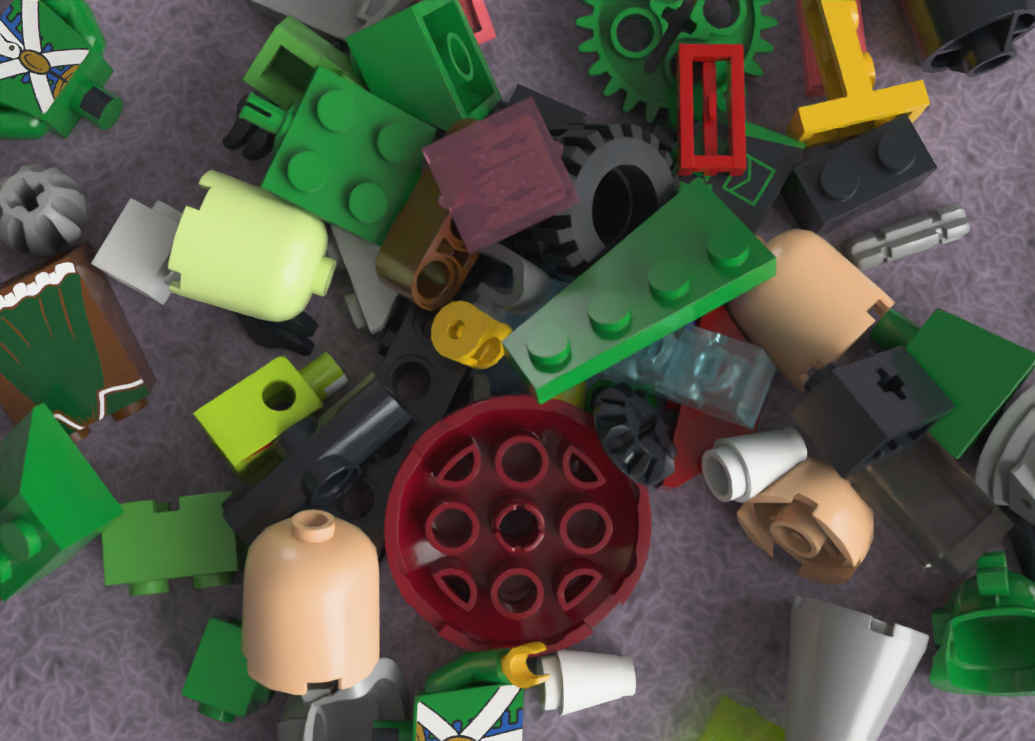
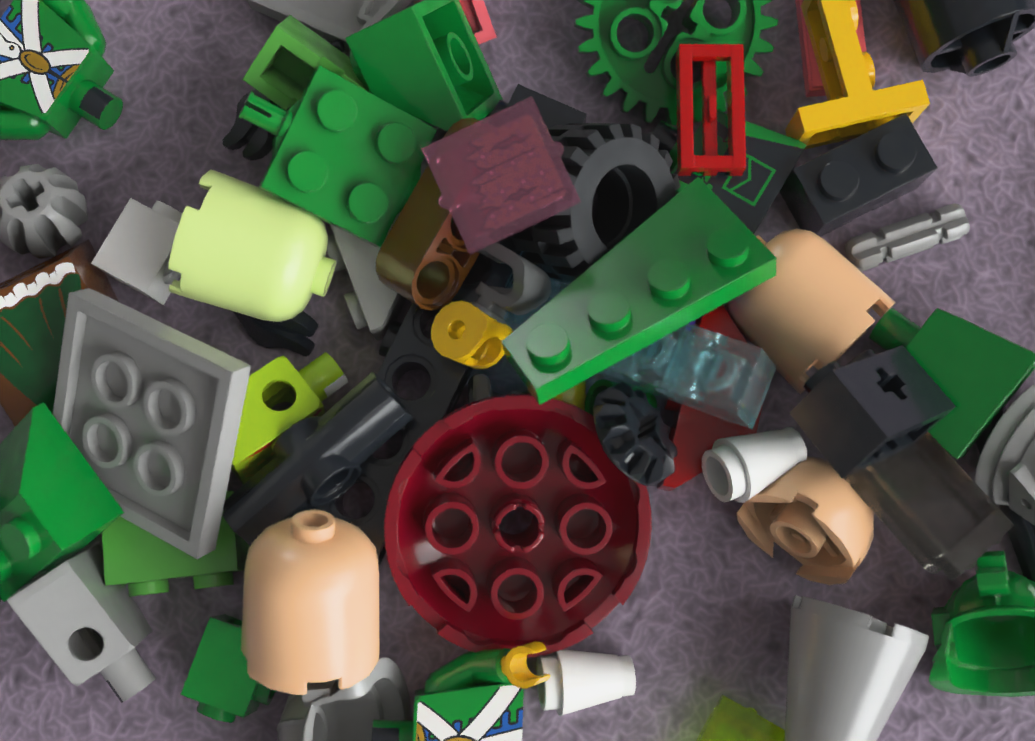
(68, 608): none -> light grey torso
(151, 416): none -> light grey plate

